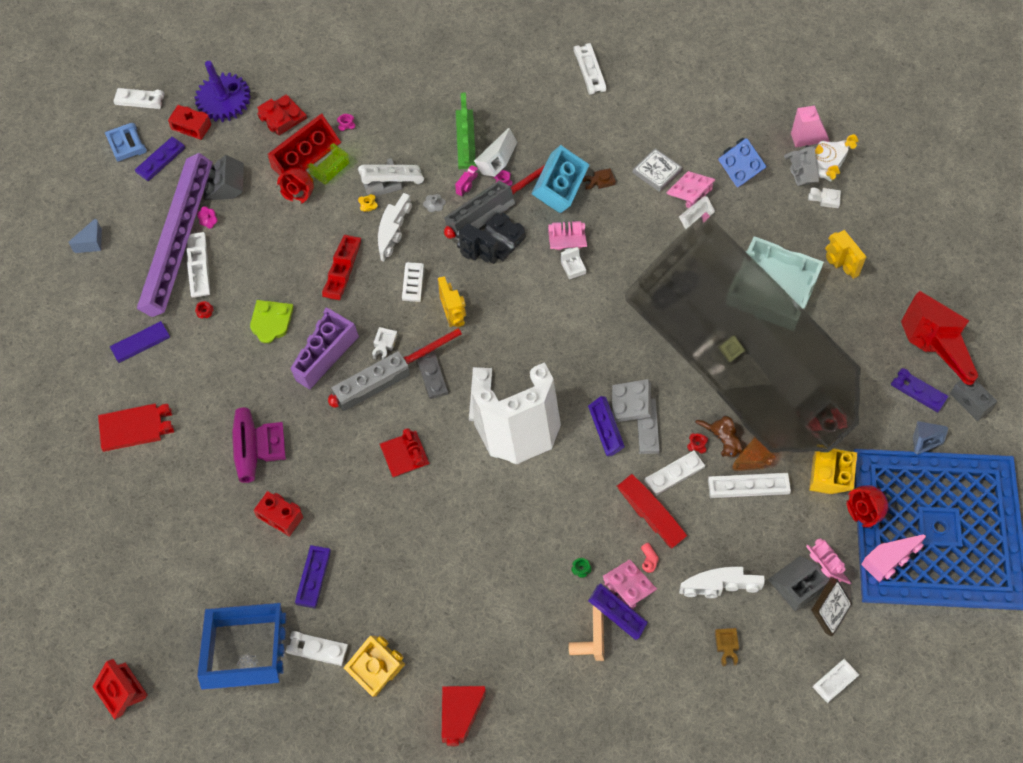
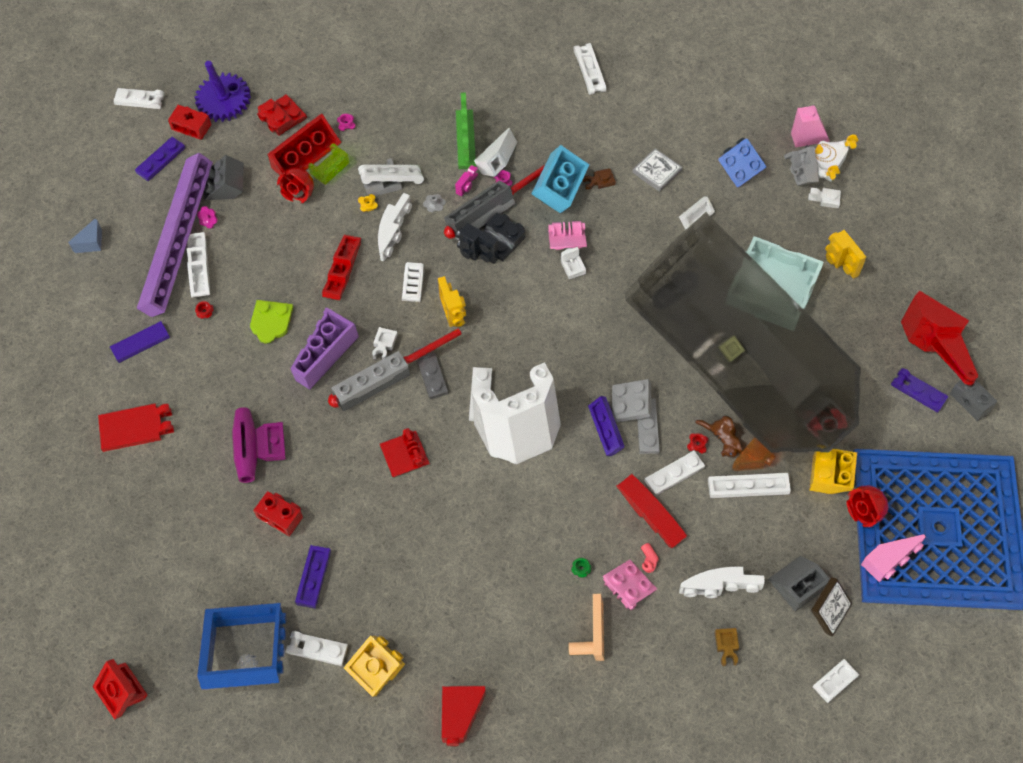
(120, 144): medium blue plate -> none
(618, 611): dark purple tile -> none
(691, 188): bright pink hinge -> none
(831, 564): bright pink hinge -> none
(928, 436): sand blue slope -> none

